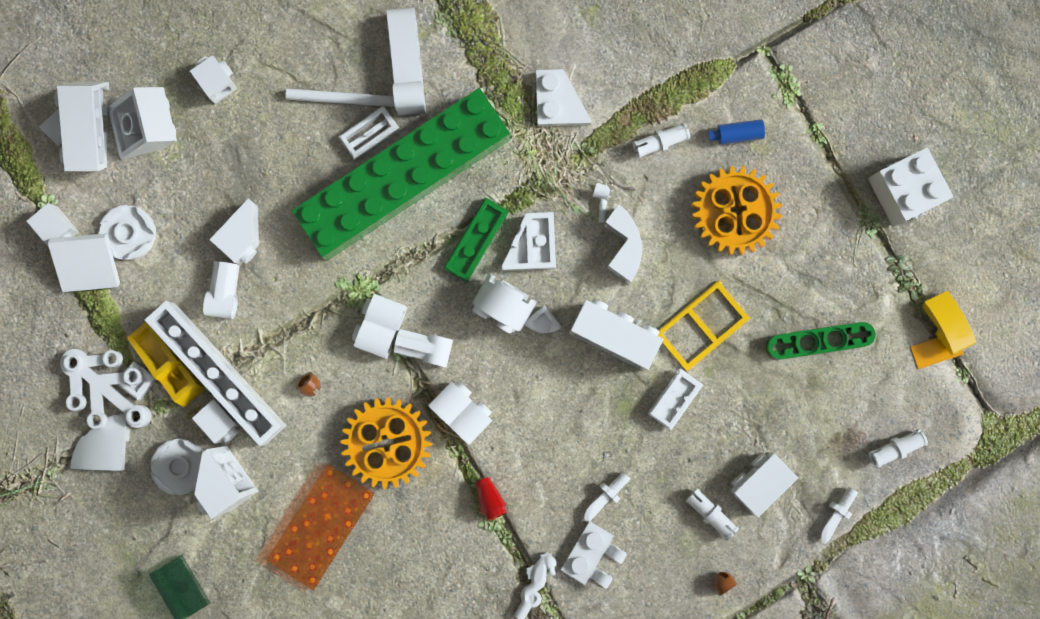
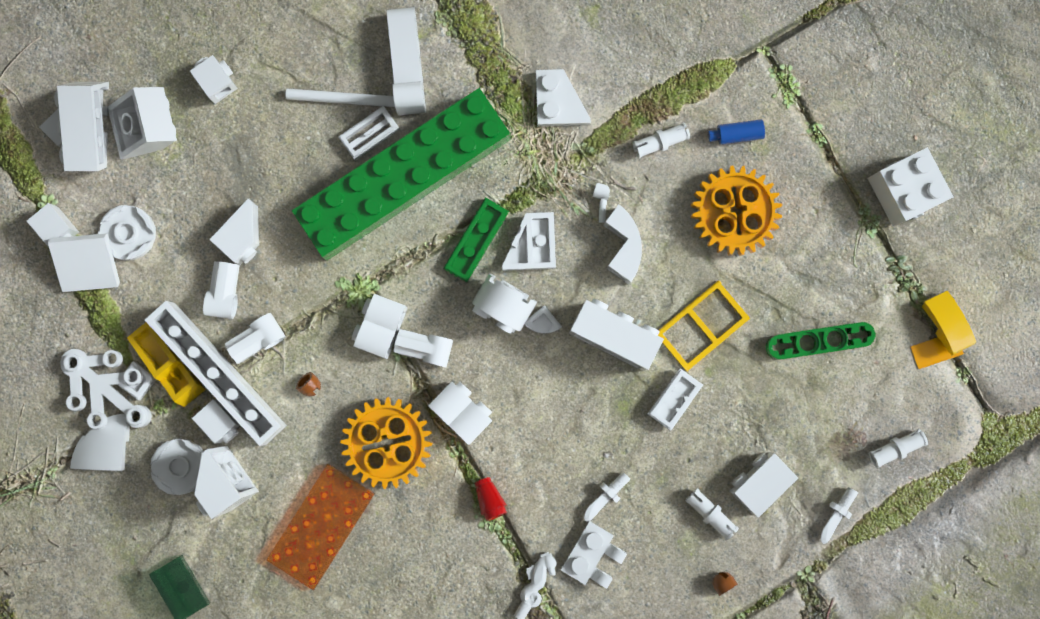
(261, 335): none -> white piece

